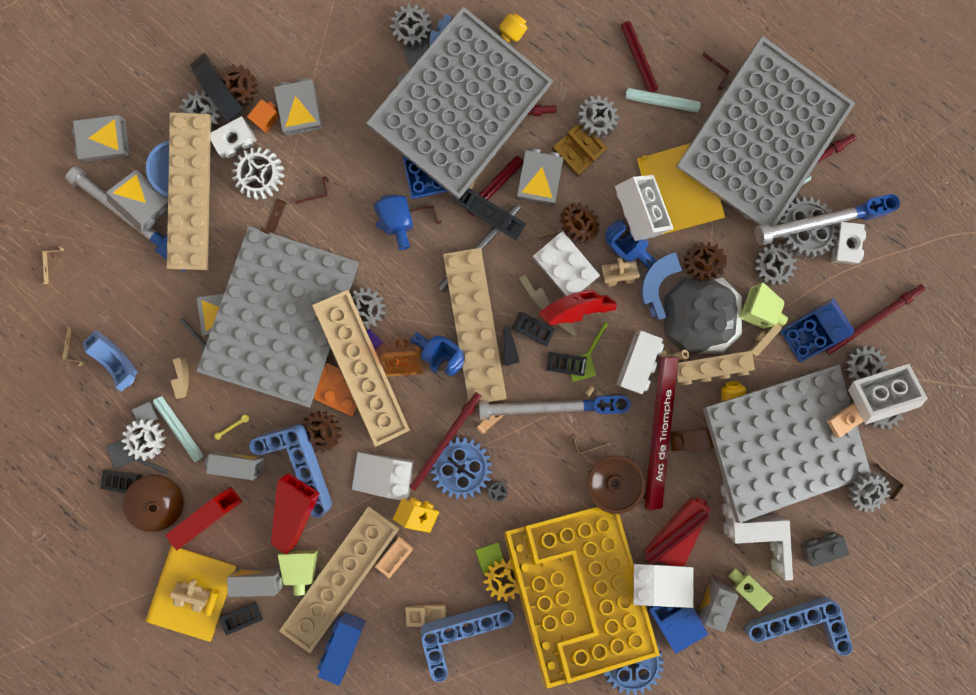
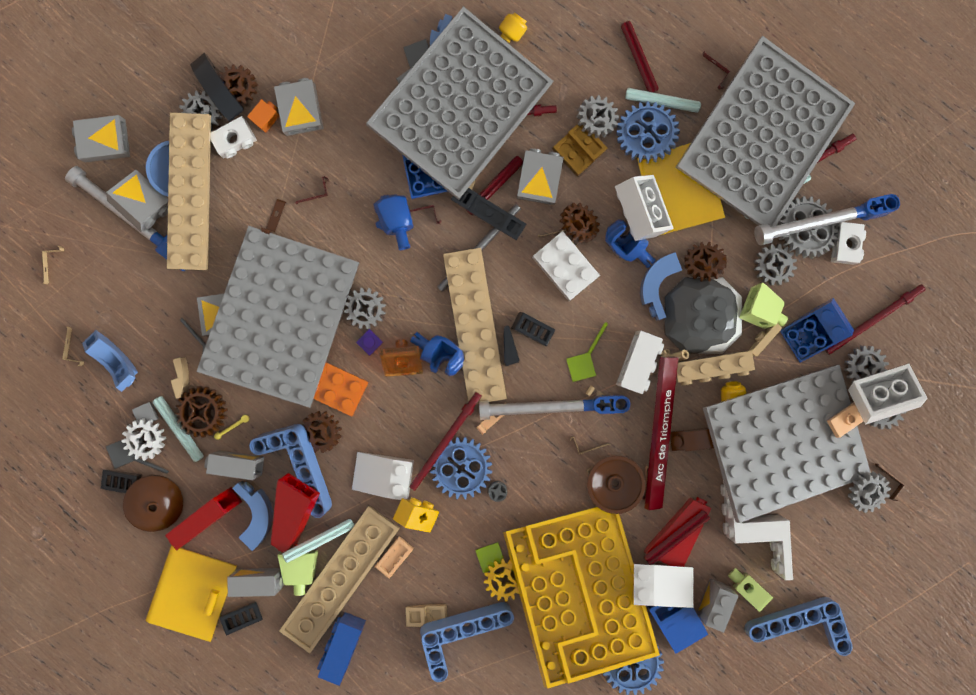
(189, 400): none -> reddish brown gear
(191, 594): tan hips -> none
(243, 180): white gear -> none
(261, 514): none -> medium blue arch
(318, 540): none -> light aqua axle
(360, 367): tan plate -> none
(402, 26): light grey gear -> none
(542, 302): dark tan slope -> none
(574, 306): red slope -> none
(581, 372): black slope -> none
(620, 271): tan hips -> none
(660, 121): none -> medium blue gear
(824, 549): dark grey brick -> none

